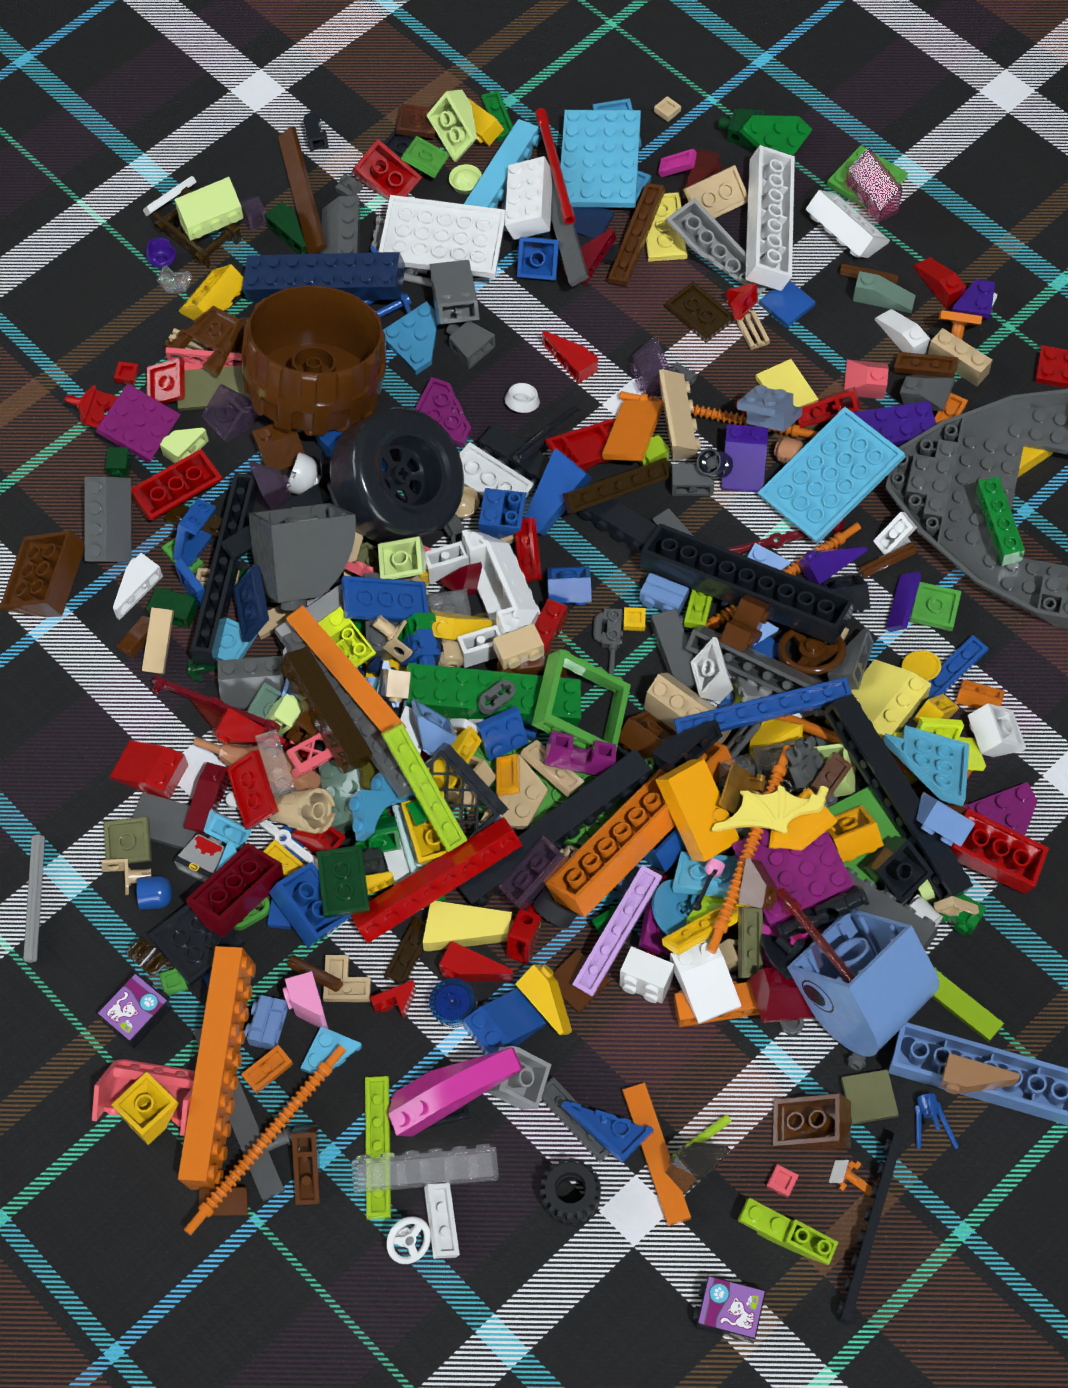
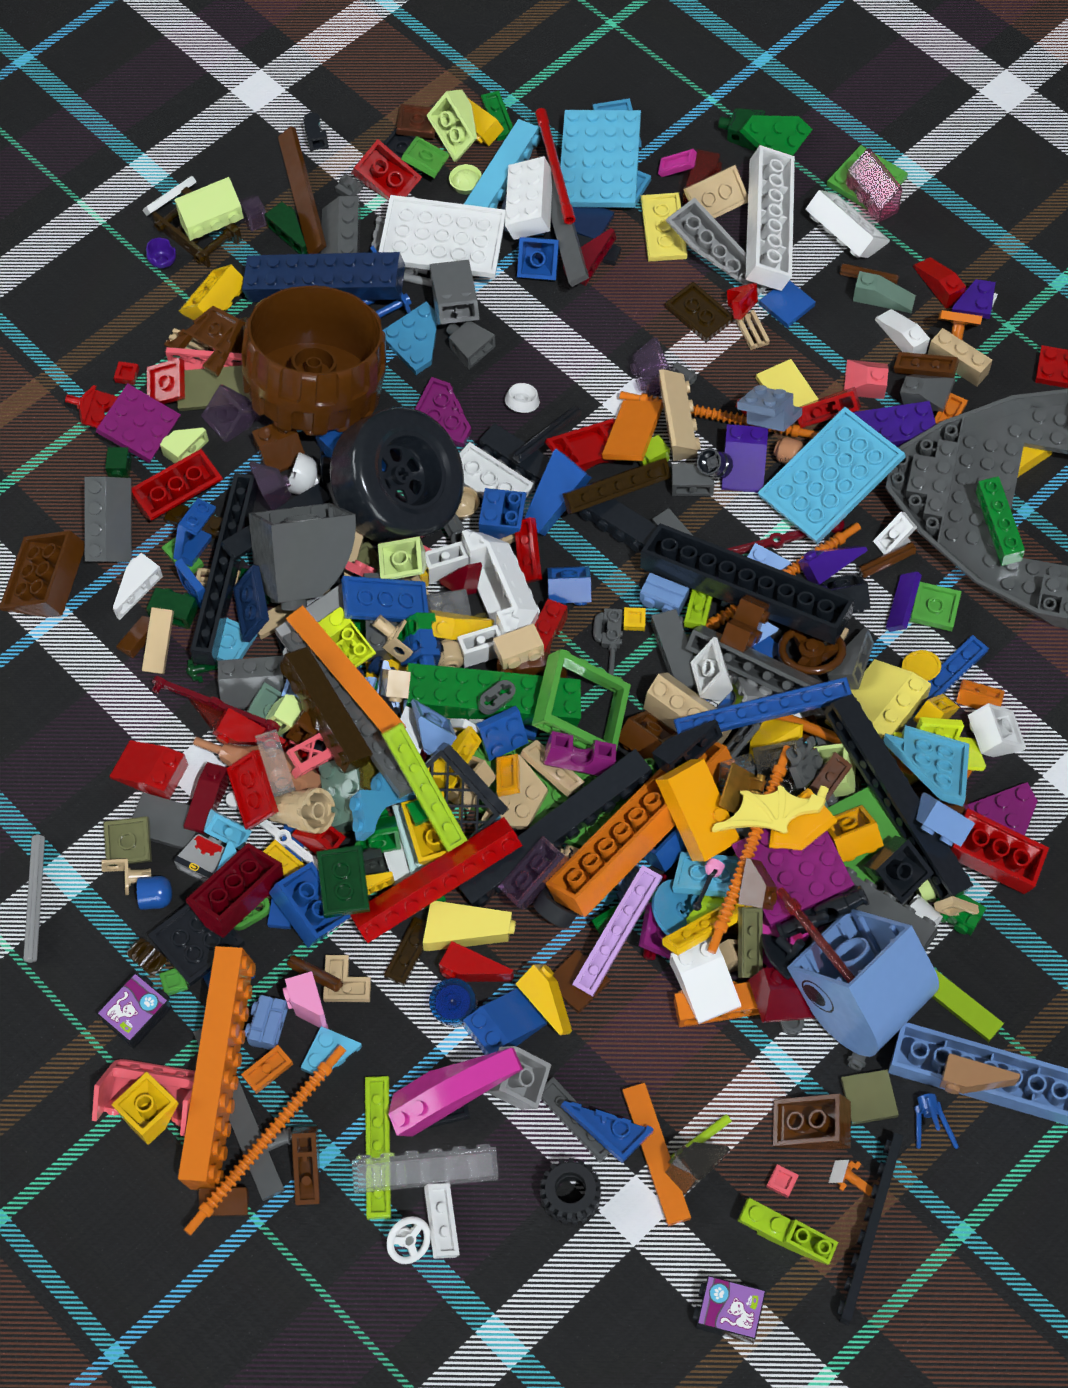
(175, 281): clear bracket -> none
(400, 995): red slope -> none
(524, 935): red torso -> none
(573, 357): red slope -> none
(636, 234): reddish brown plate -> none
(646, 975): white brick -> none
(667, 109): tan plate -> none

